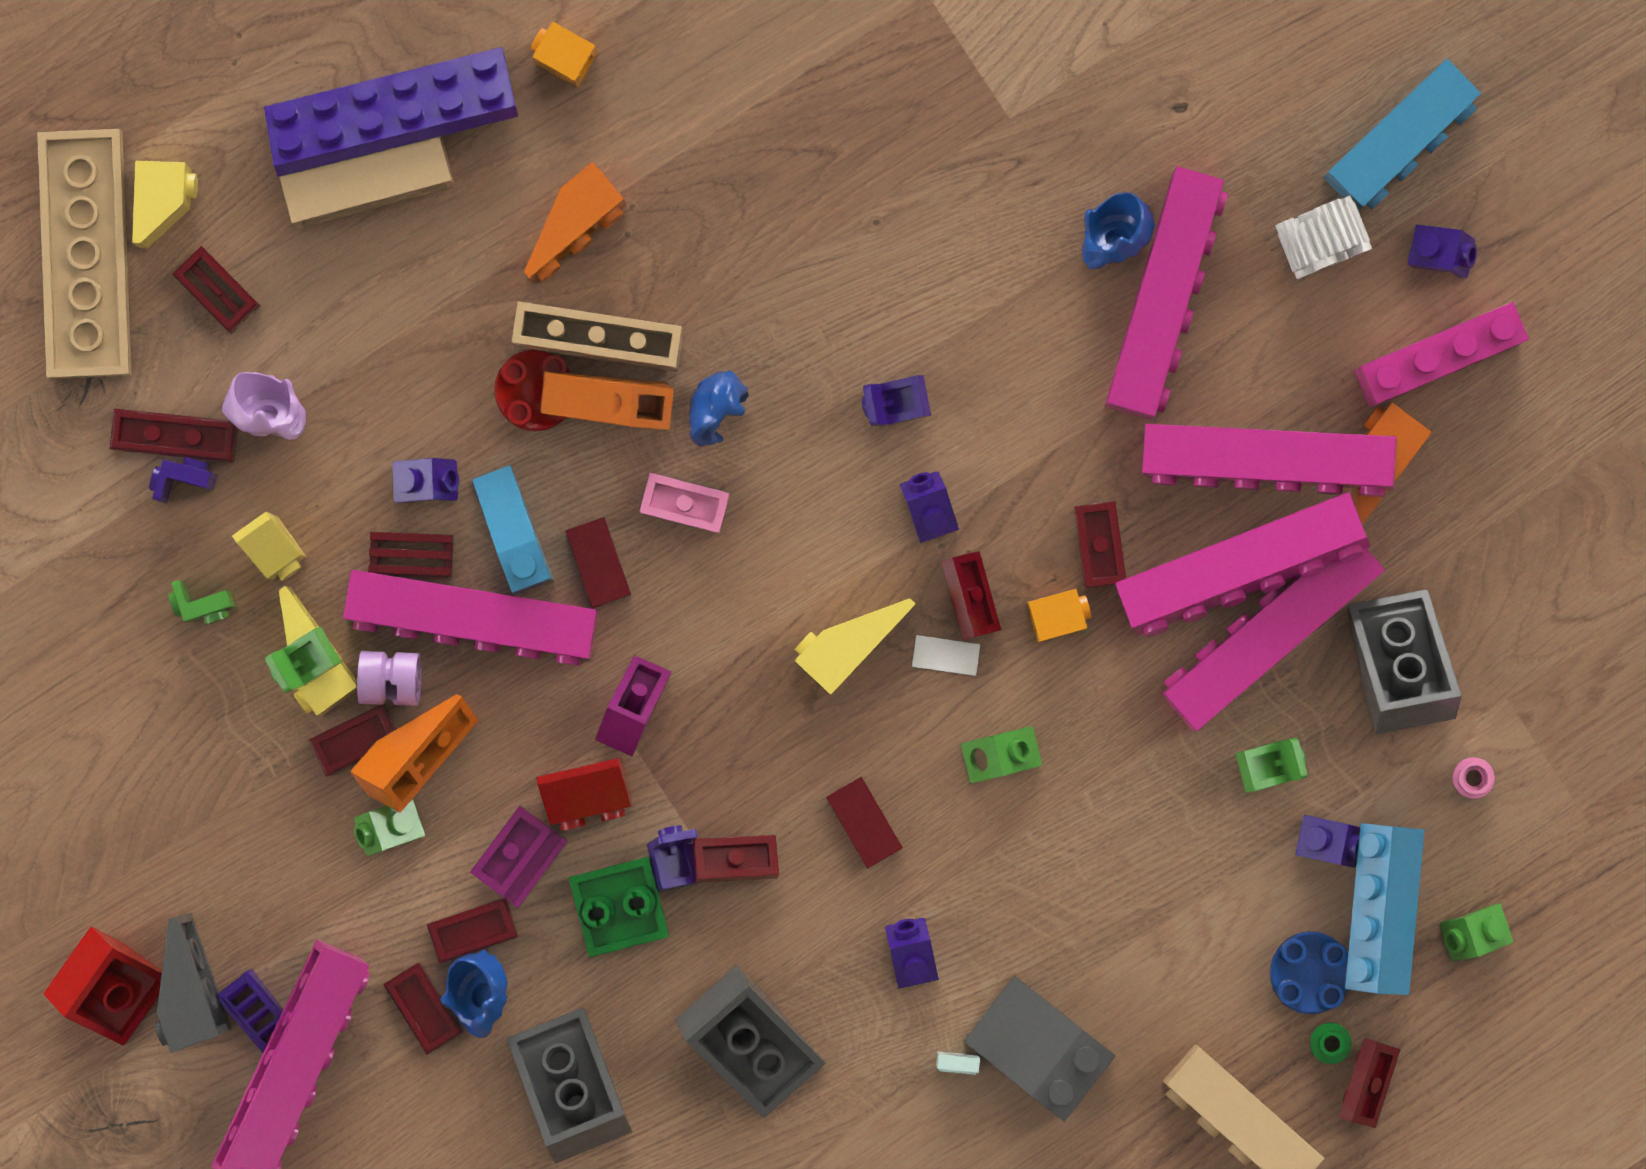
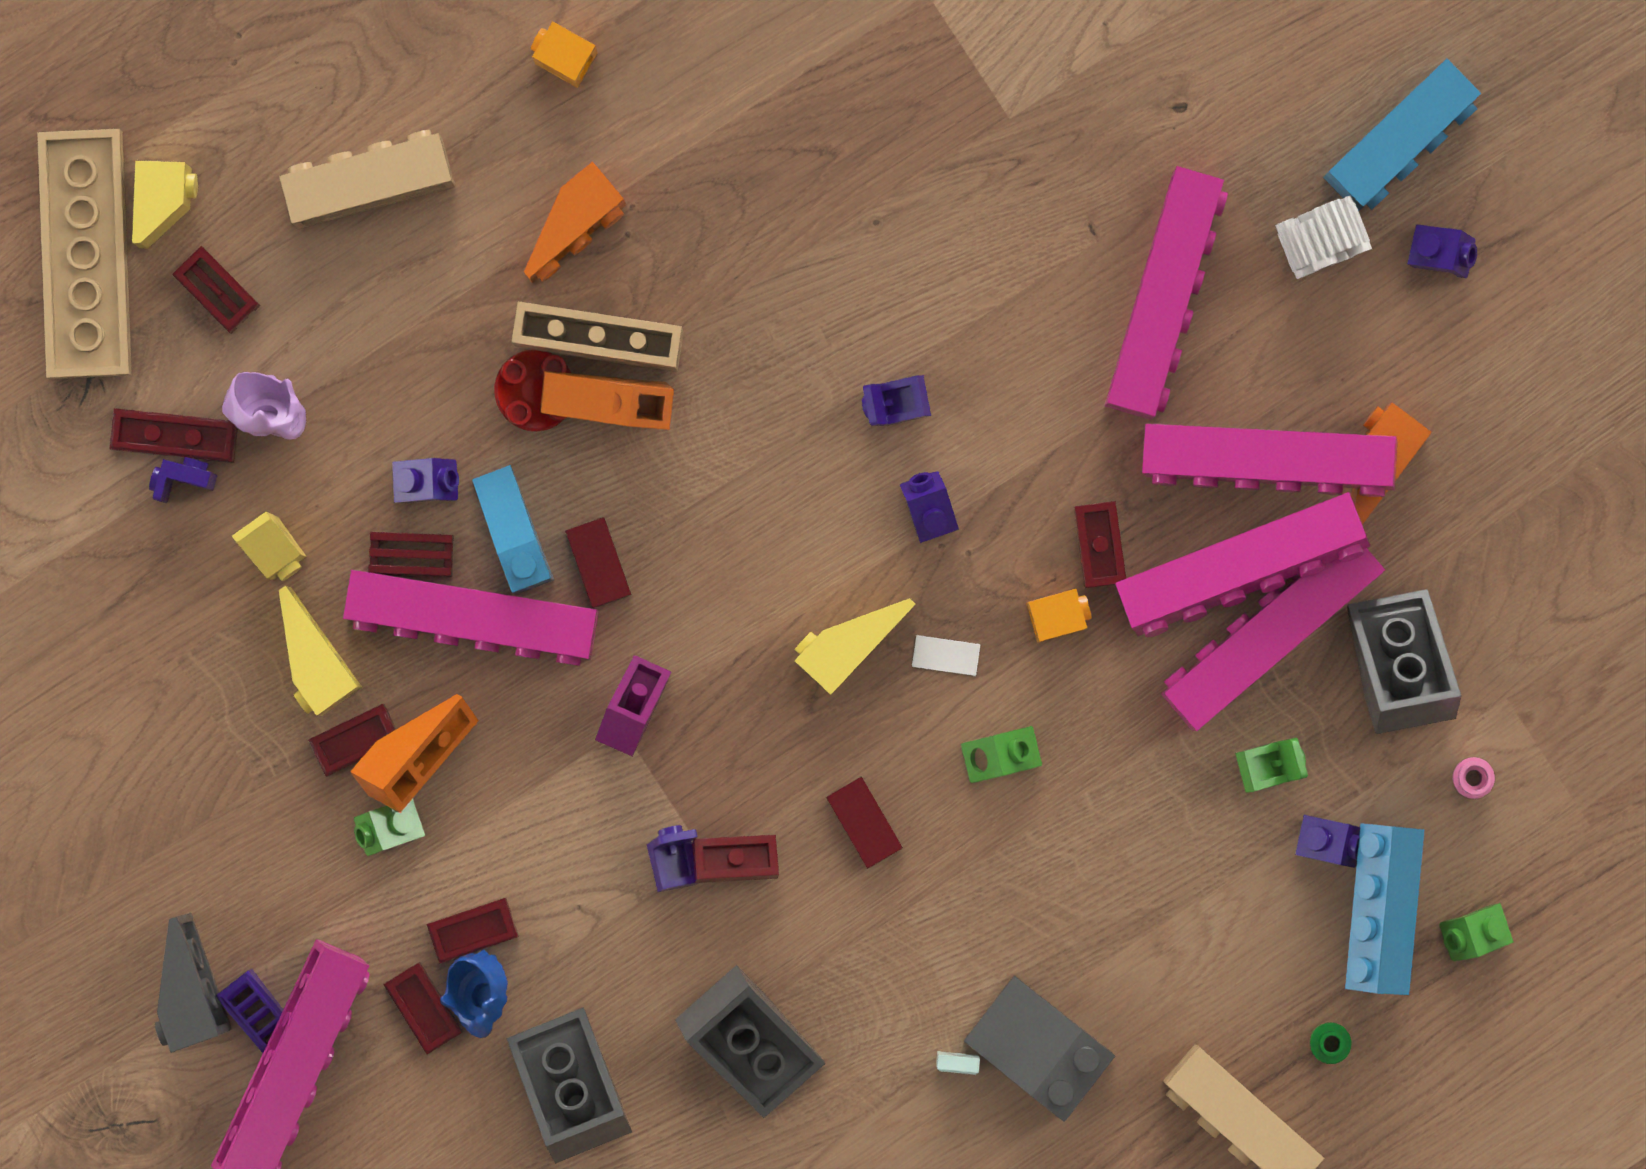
(105, 986): red slope -> none
(210, 608): bright green bracket -> none
(302, 660): bright green bracket -> none
(389, 678): lavender wheel -> none
(390, 111): dark purple plate -> none
(519, 856): magenta plate -> none
(585, 792): red slope -> none
(618, 906): green plate -> none
(684, 503): bright pink plate -> none
(711, 402): blue hair -> none
(911, 952): dark purple bracket -> none
(971, 595): dark red plate -> none
(1116, 230): blue hair -> none
(1309, 972): blue dish -> none
(1369, 1083): dark red plate -> none
(1441, 355): dark pink brick -> none

